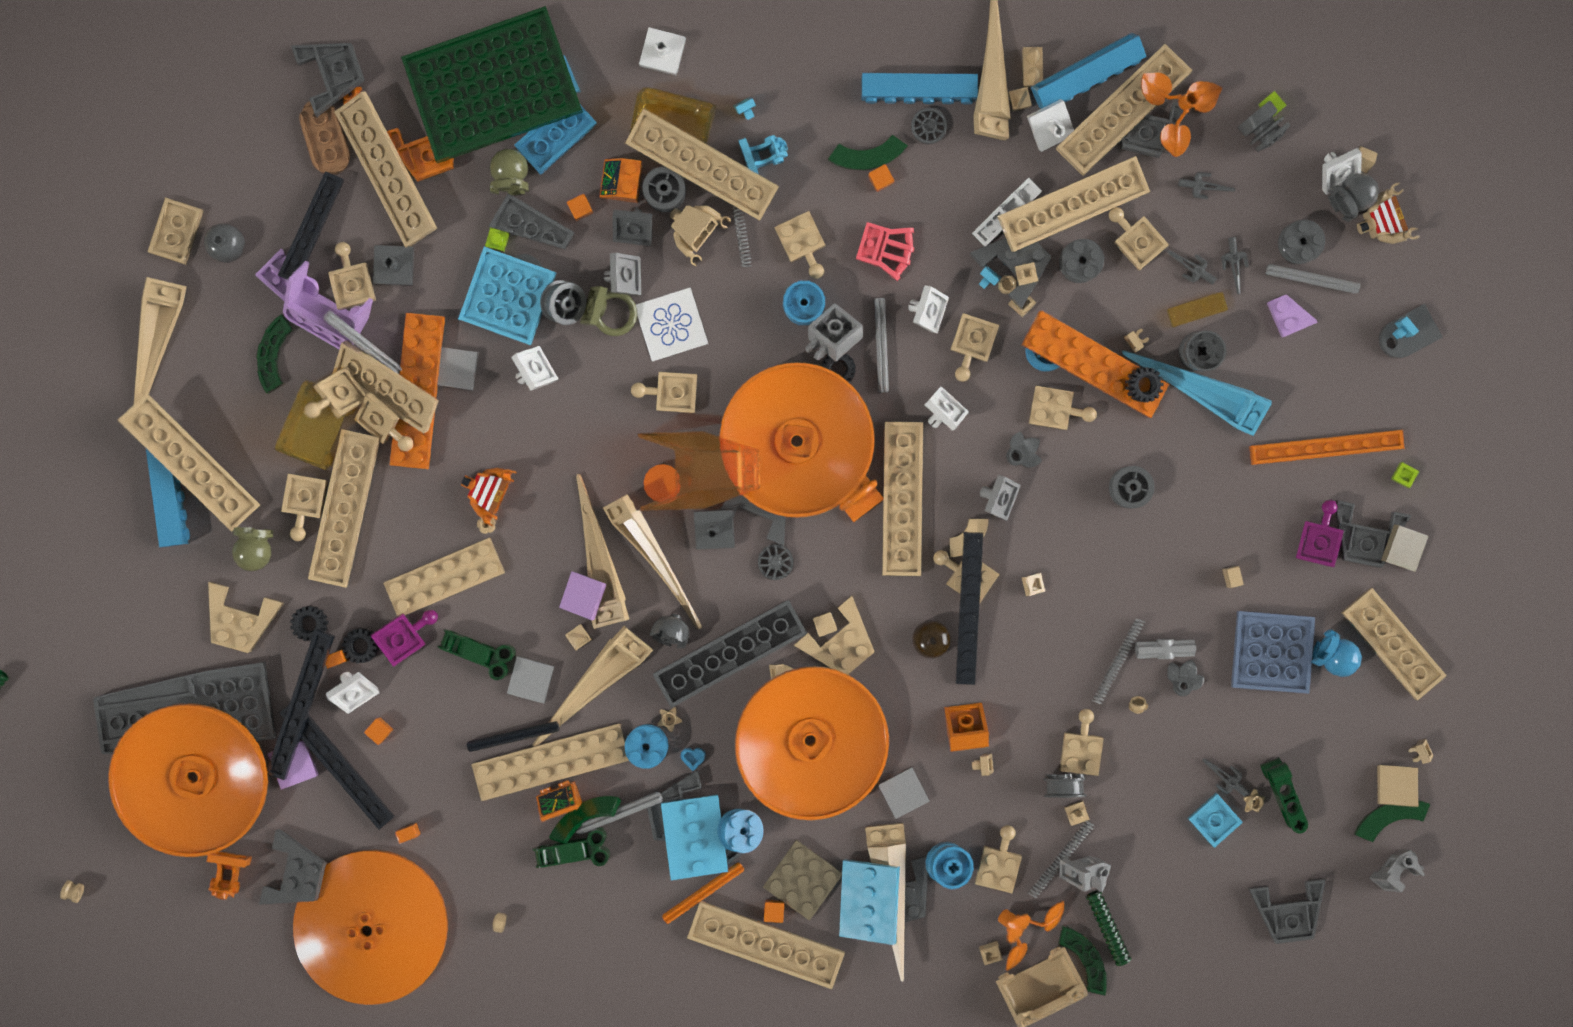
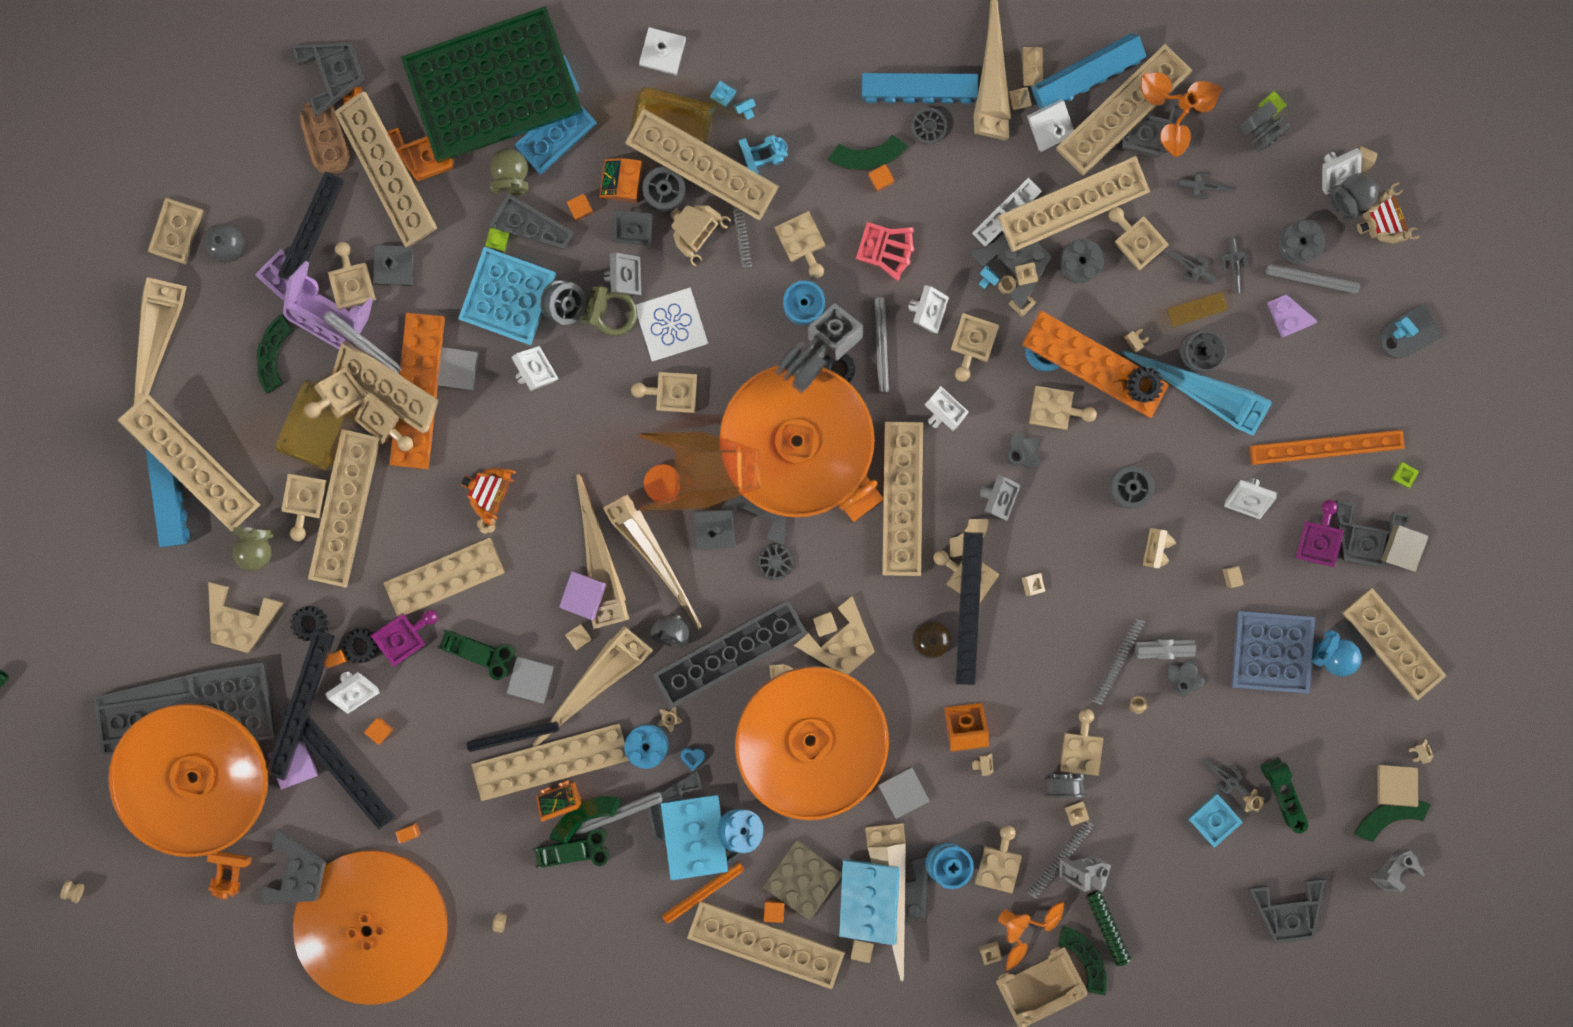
(723, 94): none -> medium azure tile
(800, 367): none -> dark grey wheel
(862, 950): none -> tan piece
(1156, 543): none -> tan tile
(1250, 498): none -> white tile

